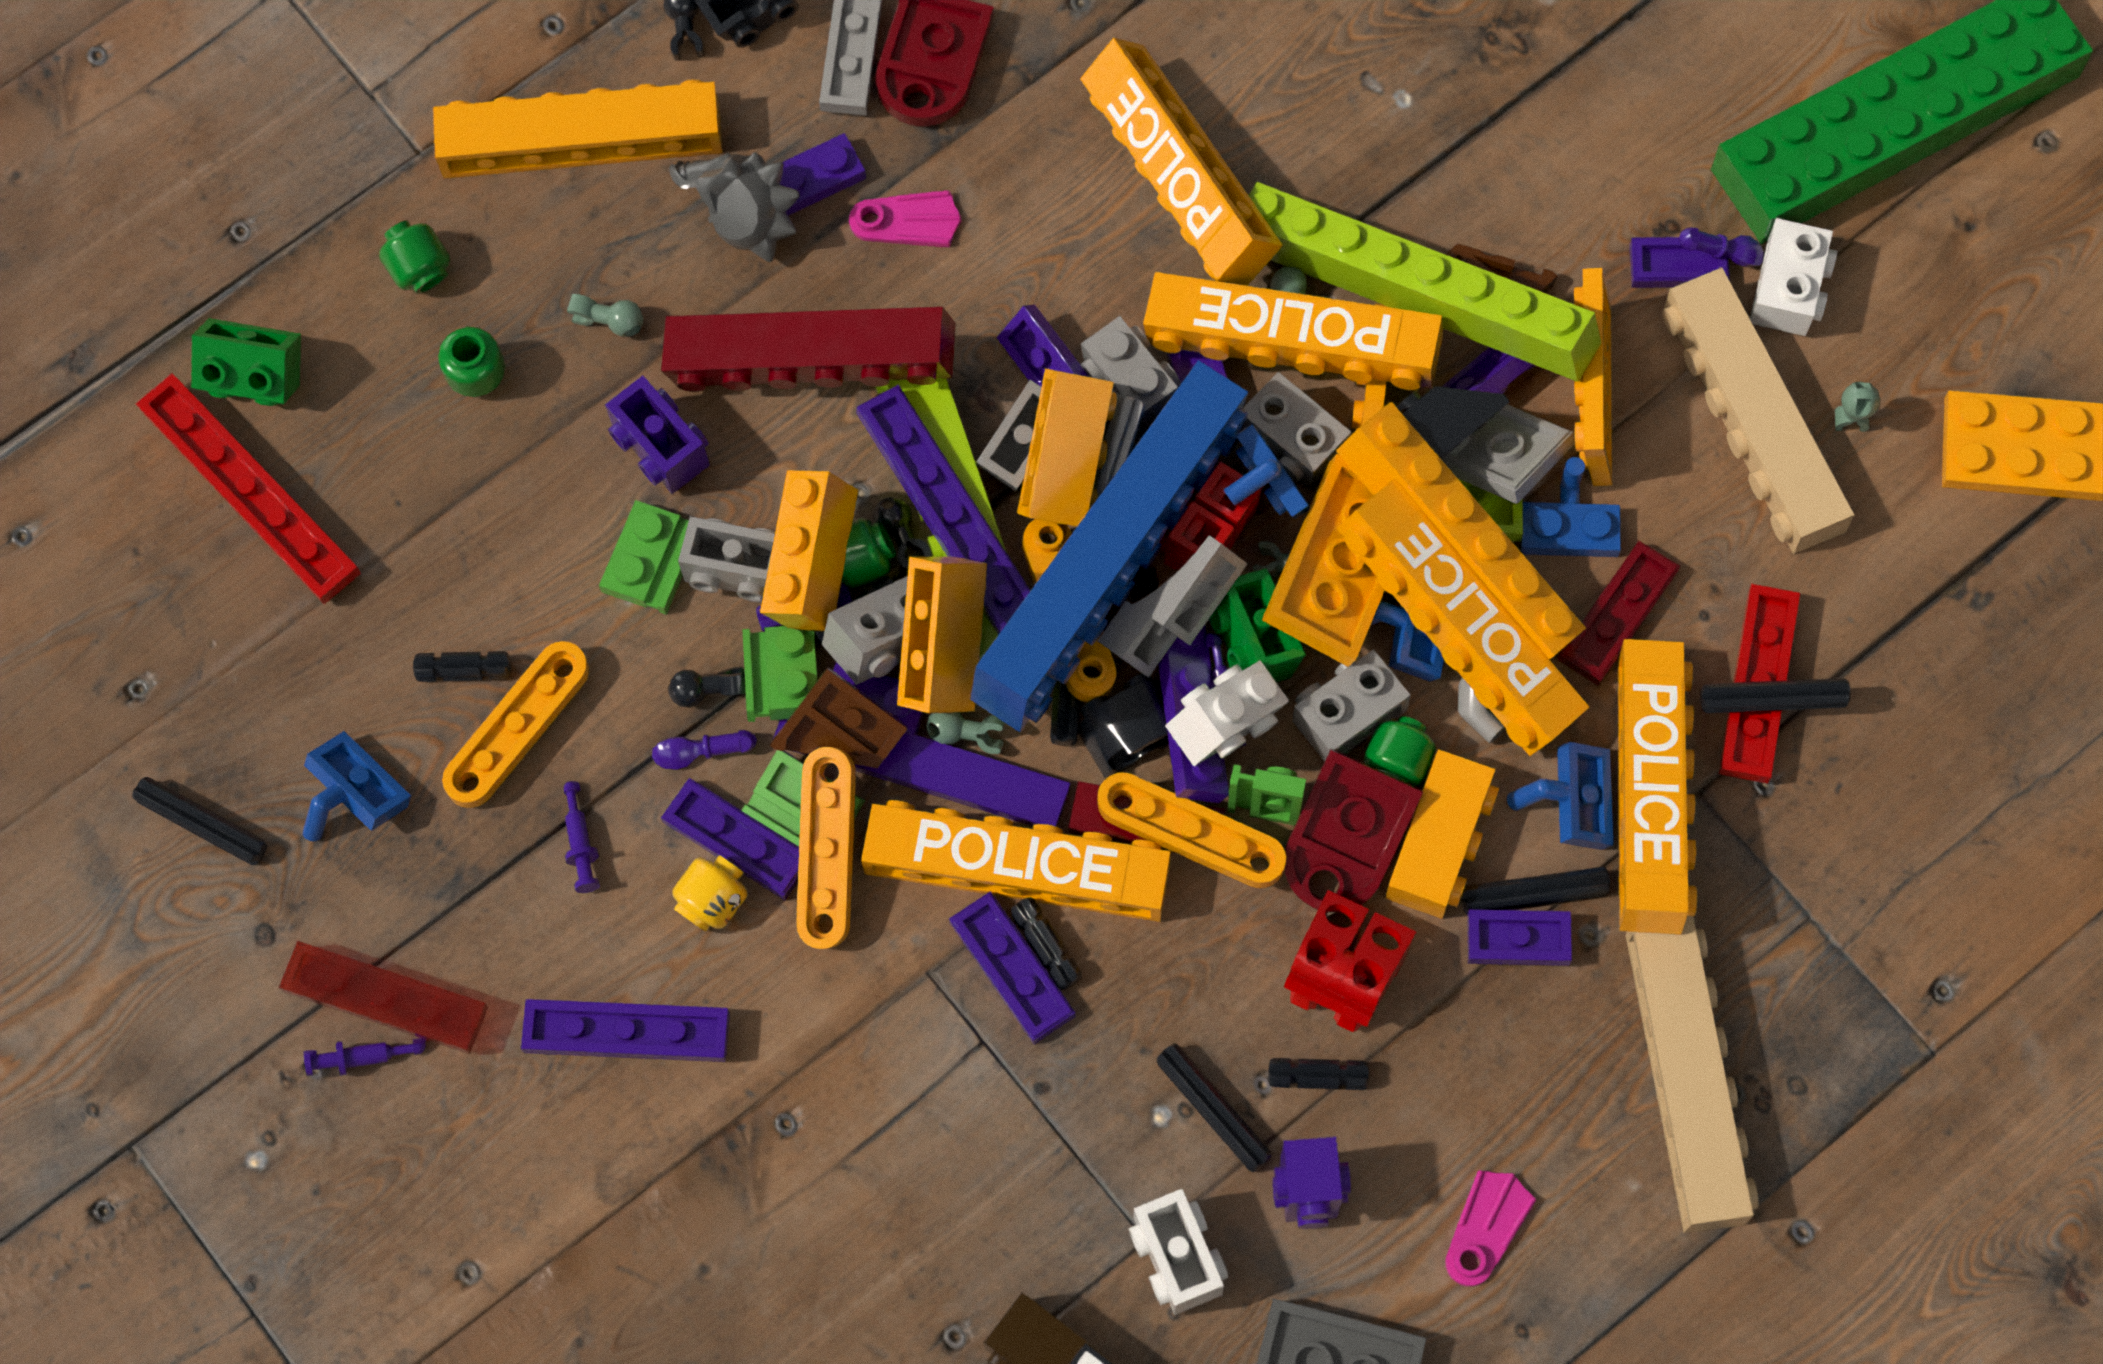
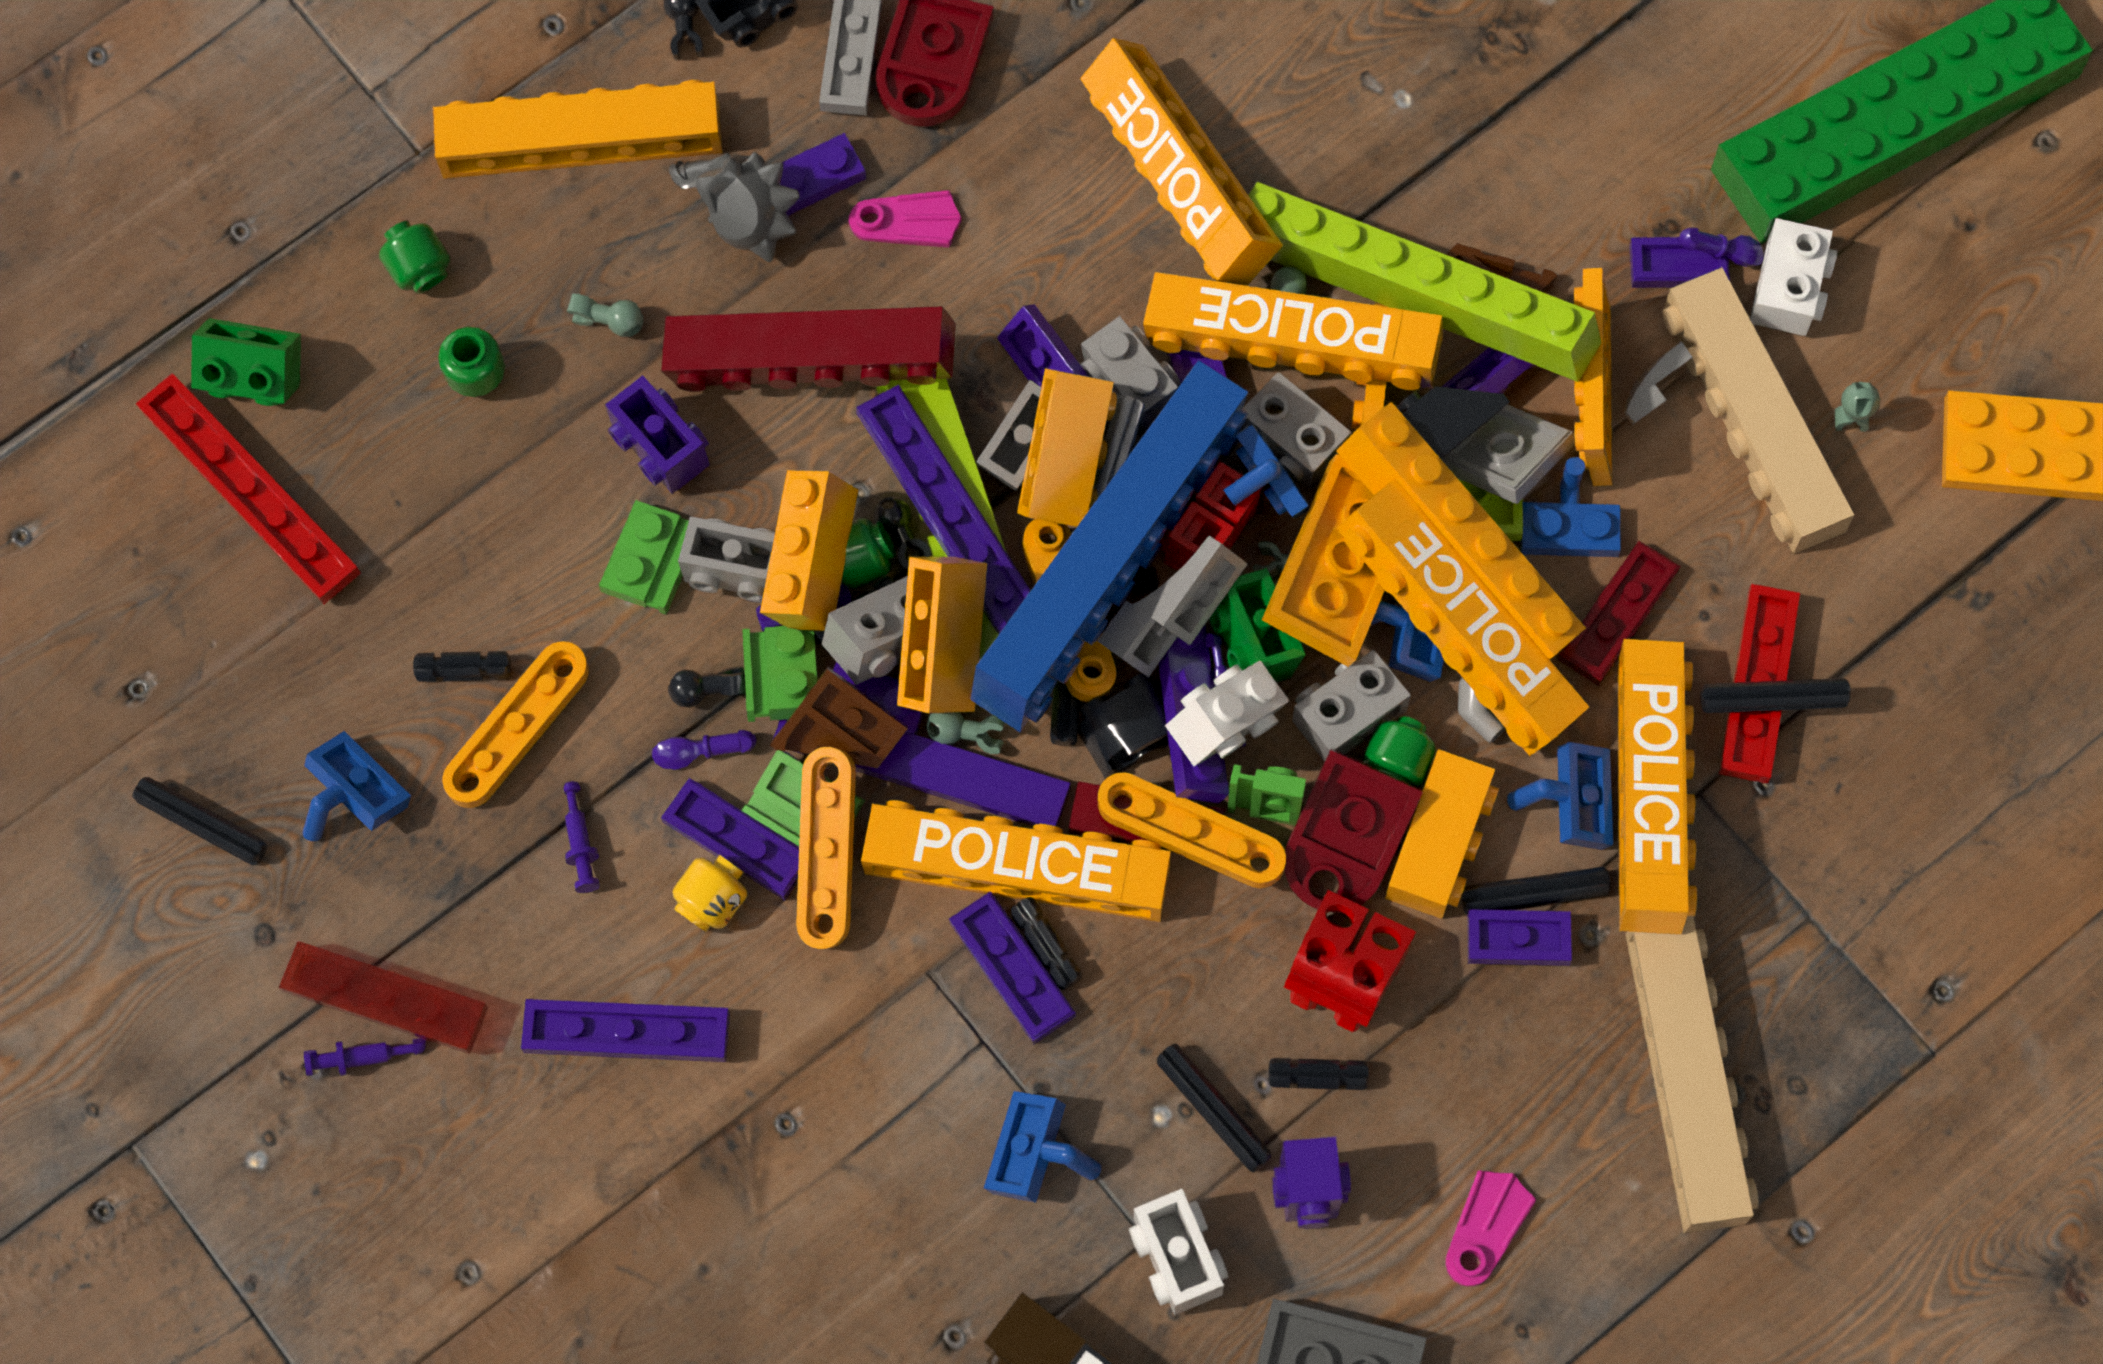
(1028, 1146): none -> blue plate
(1644, 393): none -> light grey slope

